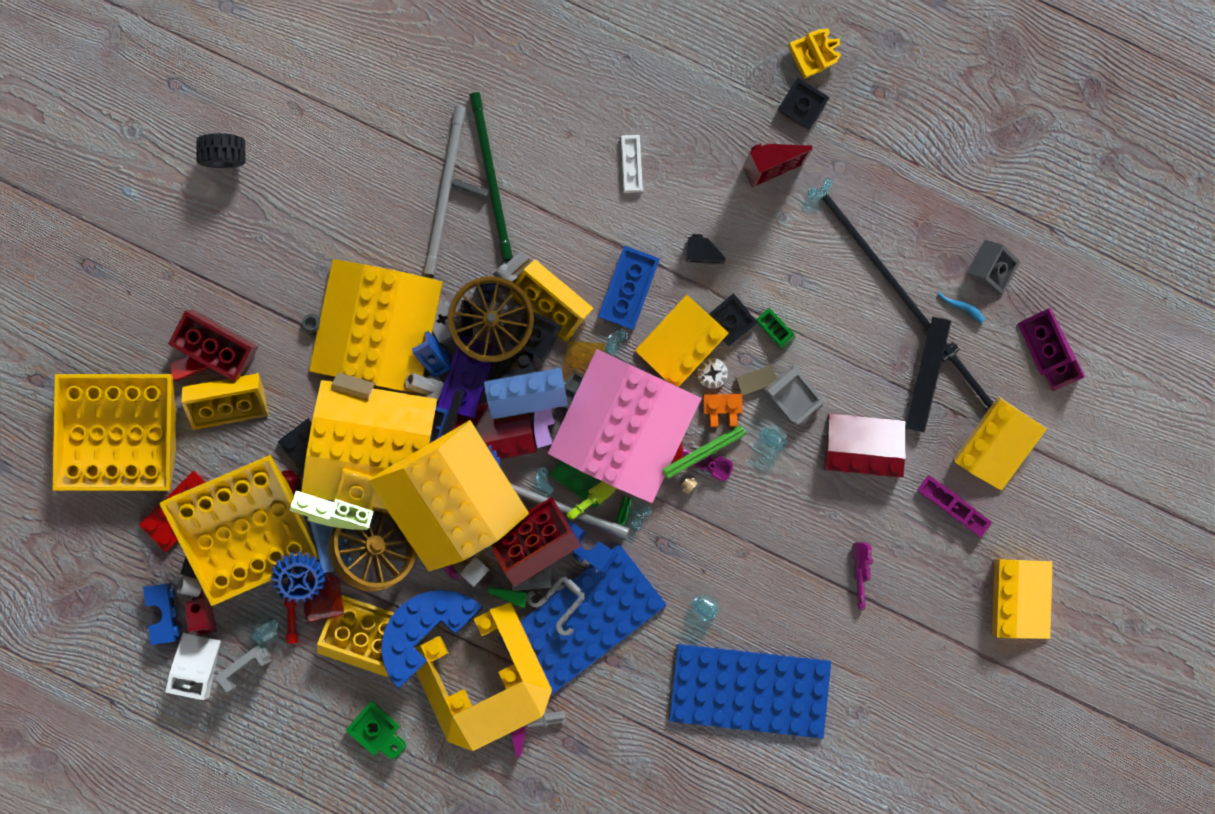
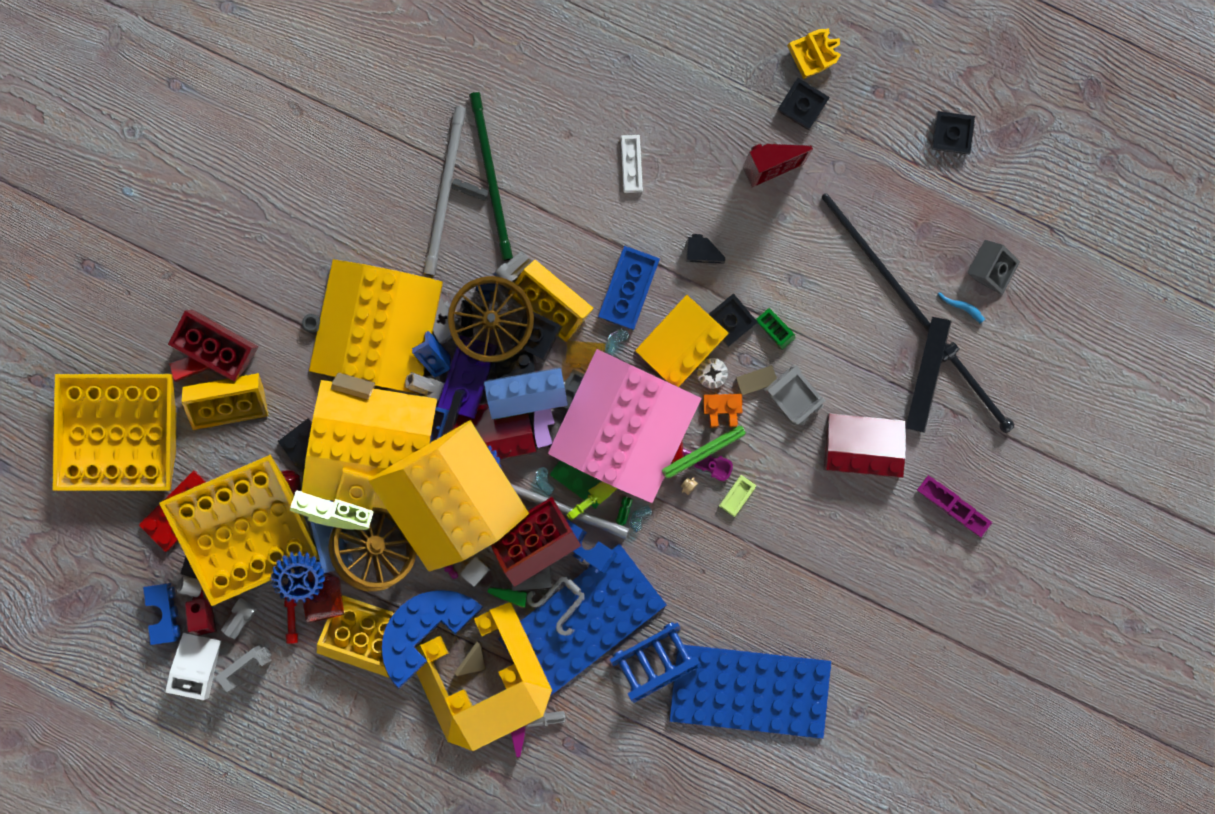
(220, 150): black tyre -> none
(241, 614): none -> light grey piece
(265, 631): clear light blue head -> none
(385, 736): green plate -> none
(473, 662): none -> dark tan slope
(671, 672): none -> blue fence
(705, 607): clear light blue head -> none
(737, 495): none -> yellowish green tile
(773, 439): clear light blue head -> none
(821, 192): clear light blue arm -> none
(862, 557): magenta piece -> none
(953, 132): none -> black plate
(999, 444): yellow slope -> none
(1022, 599): yellow slope -> none
(1051, 350): magenta slope -> none

